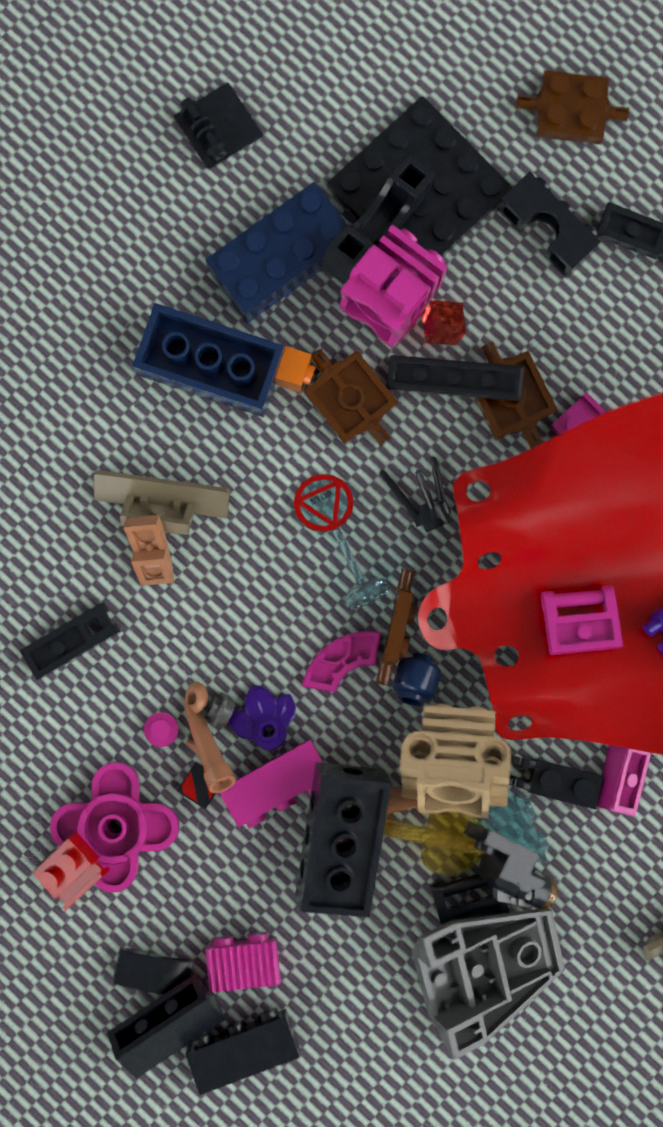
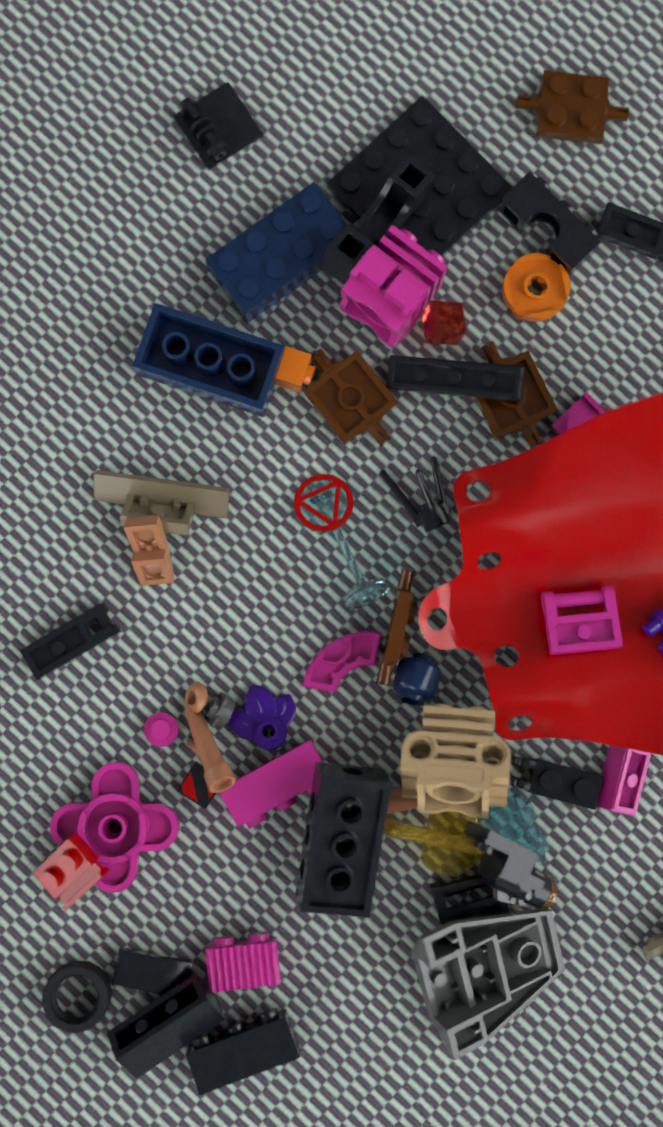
(54, 1012): none -> black tyre
(547, 273): none -> orange plate

